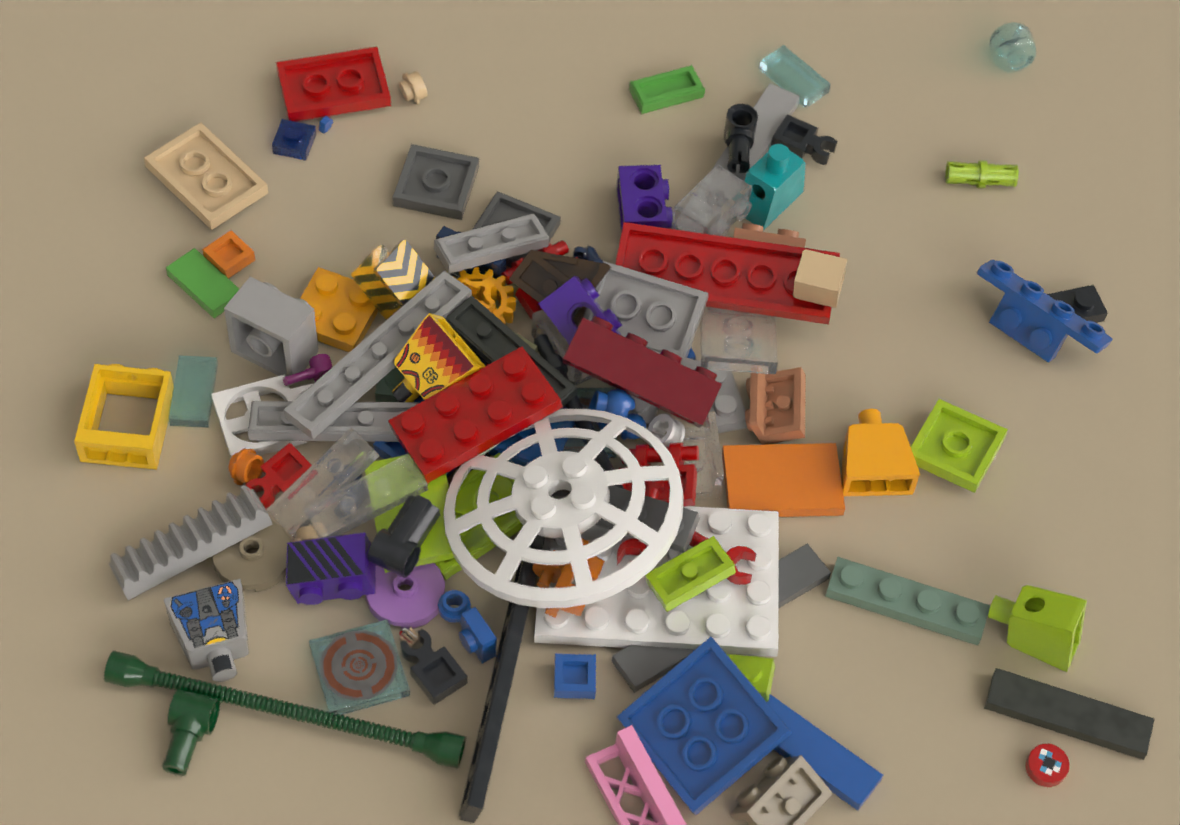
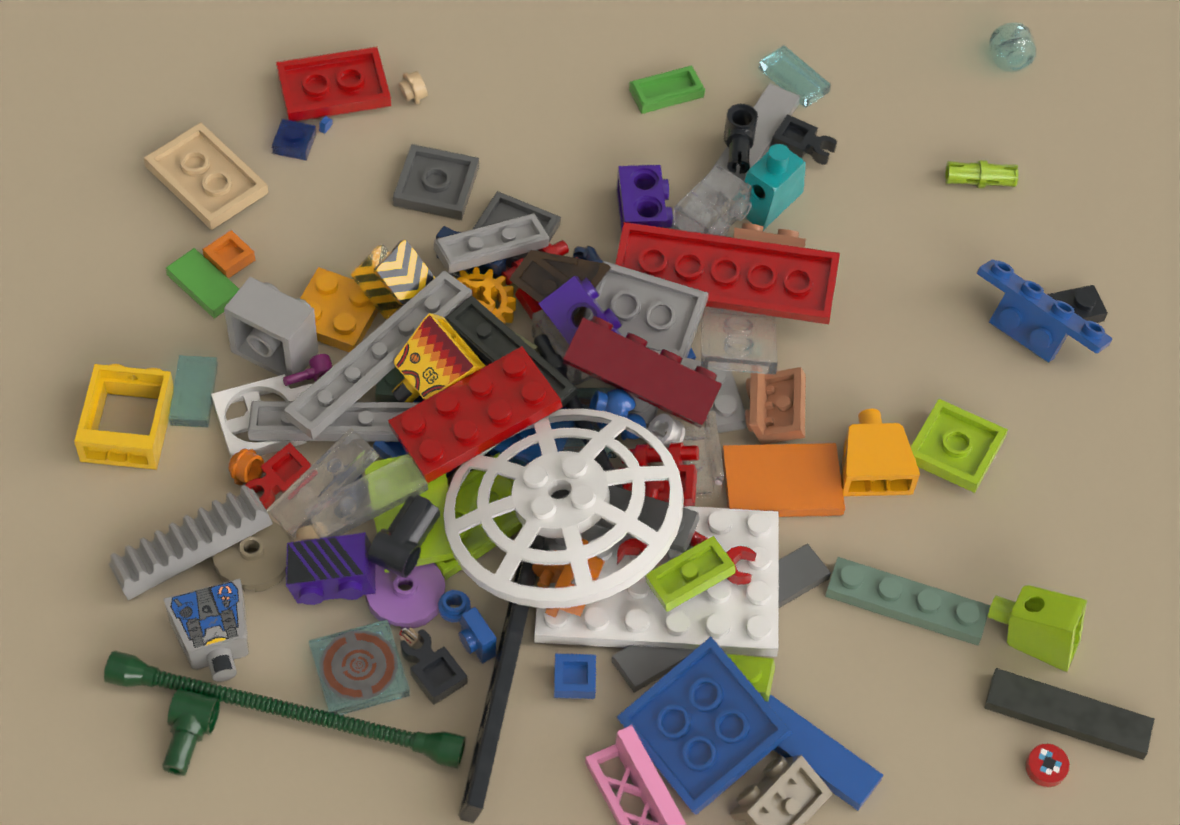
(819, 278): tan panel -> none

